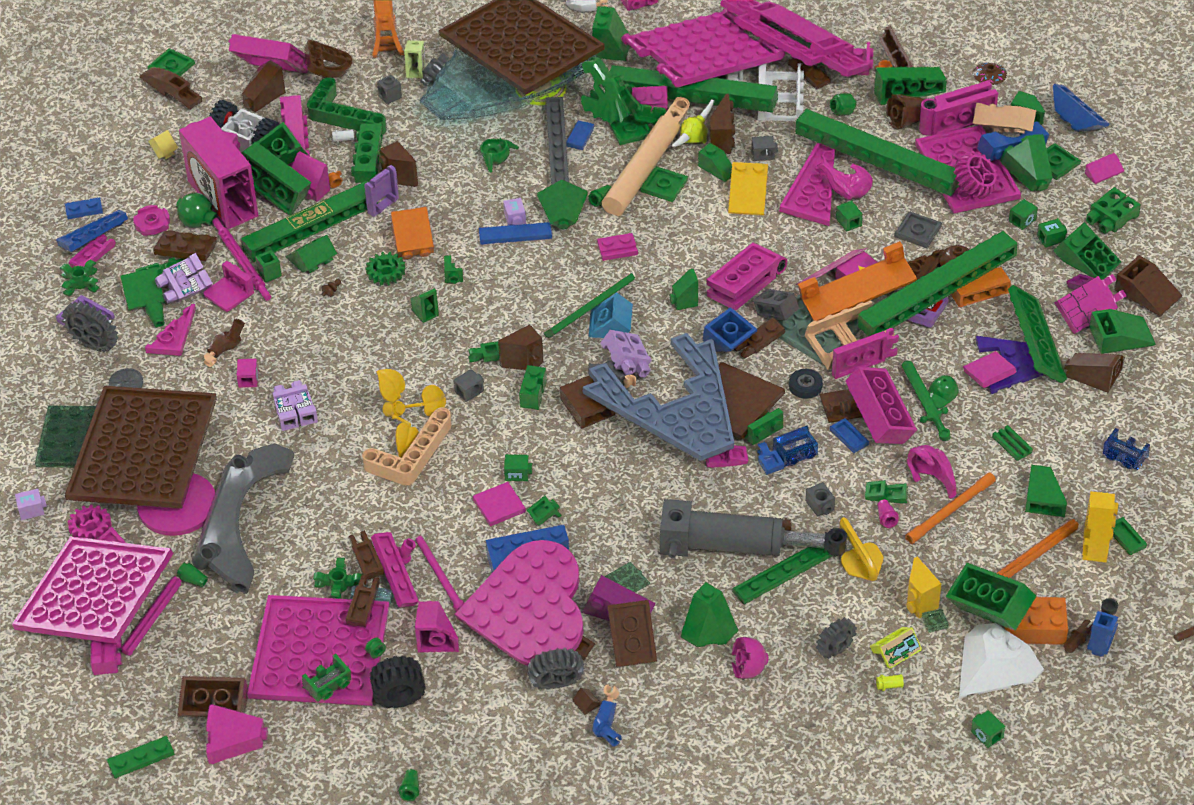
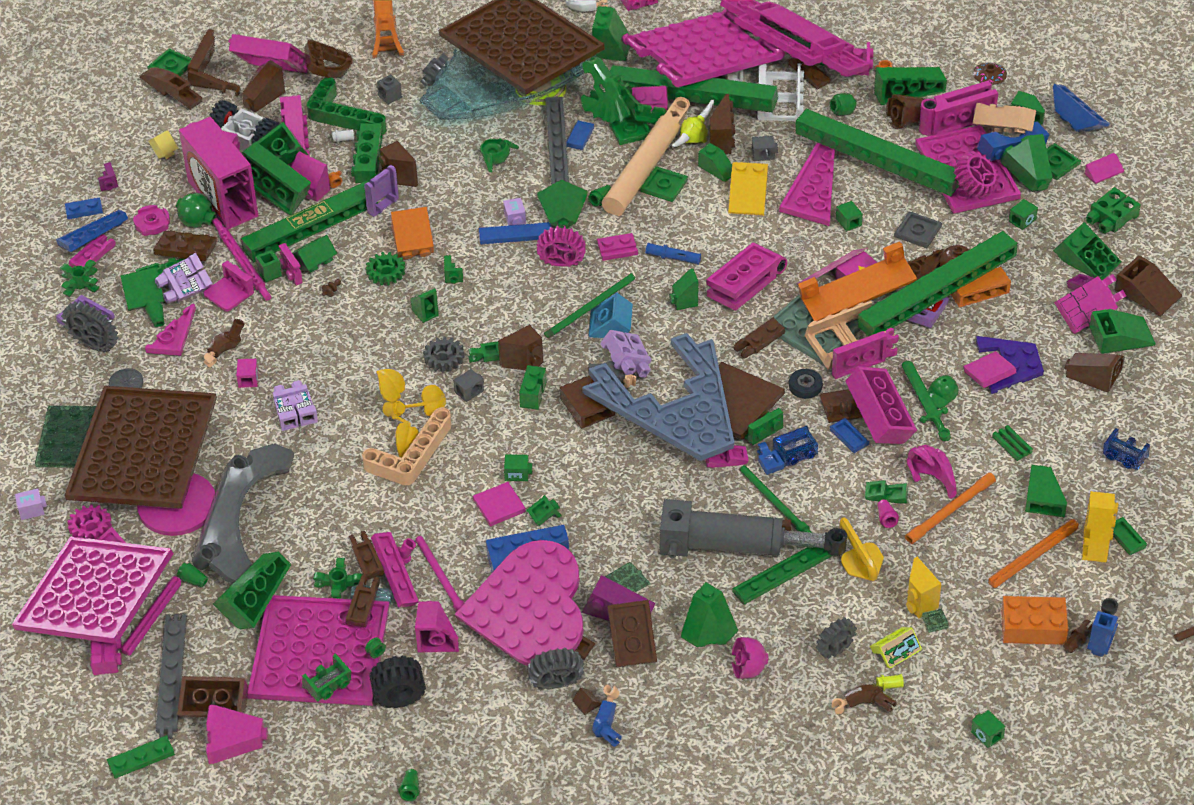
(108, 180): none -> magenta bracket
(171, 675): none -> dark grey hinge
(200, 62): none -> reddish brown hinge
(252, 591): none -> green wedge
(290, 264): none -> dark pink plate
(415, 53): yellowish green torso -> none
(443, 354): none -> dark grey gear
(561, 247): none -> dark pink gear
(672, 253): none -> blue pin
(728, 330): blue slope -> none
(776, 304): dark grey brick -> none
(800, 526): none -> green bar
(820, 499): dark grey brick -> none
(847, 185): dark pink hair -> none
(864, 694): none -> reddish brown arm
(894, 49): reddish brown brick -> none
(991, 596): green brick -> none
(995, 661): white wedge -> none
(1037, 334): green plate -> none
(1051, 232): green brick -> none

